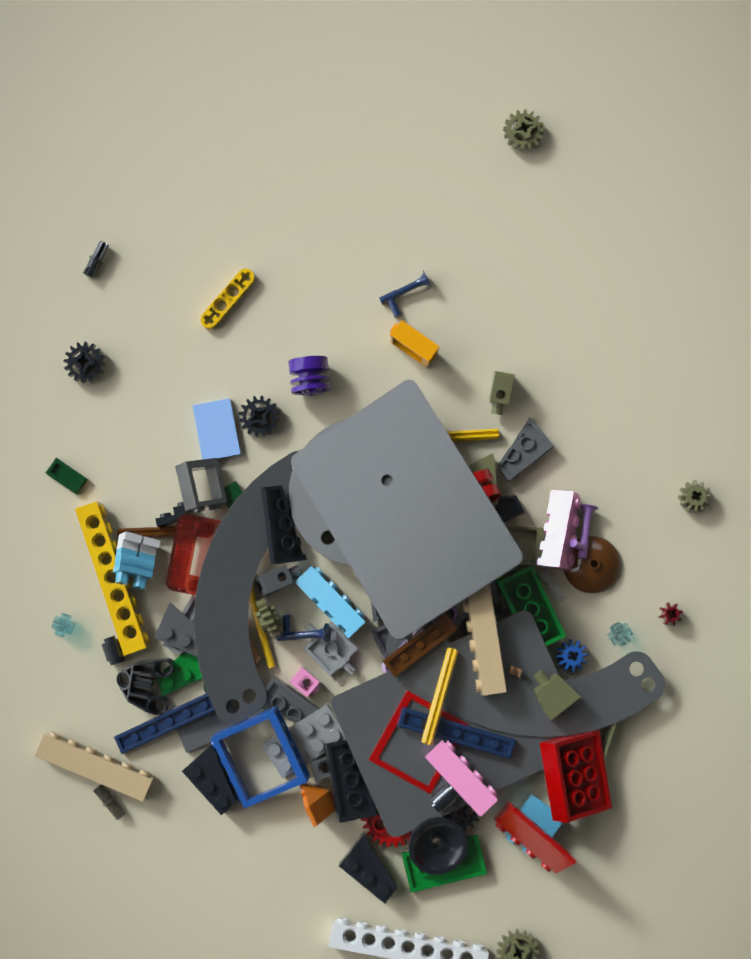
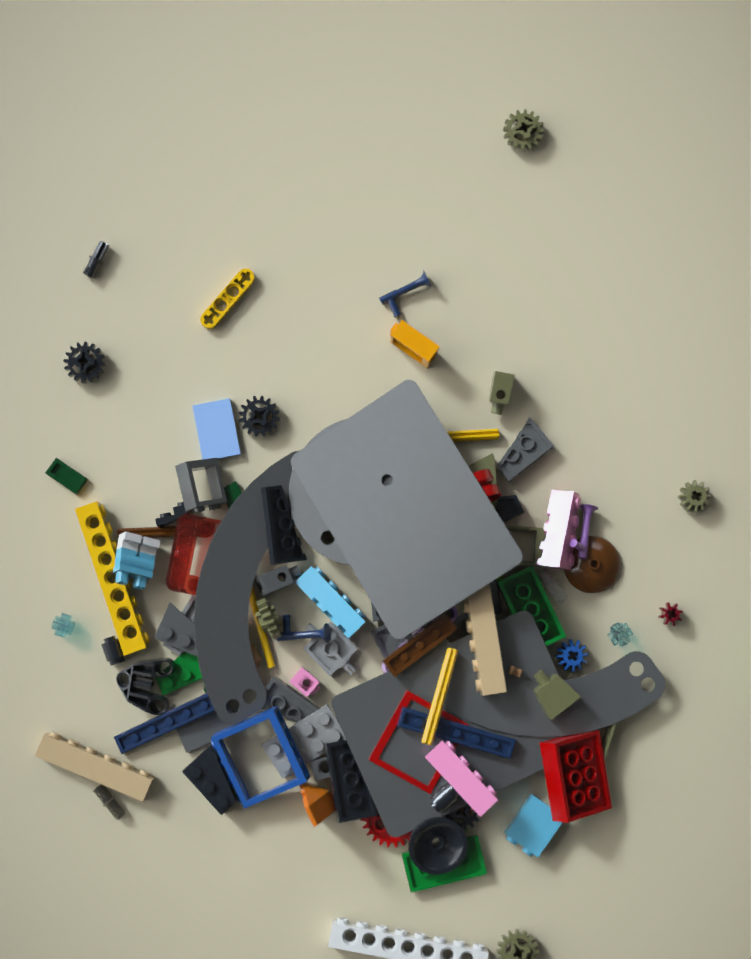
(309, 372): dark purple wheel -> none
(367, 869): black wedge -> none
(534, 838): red slope -> none

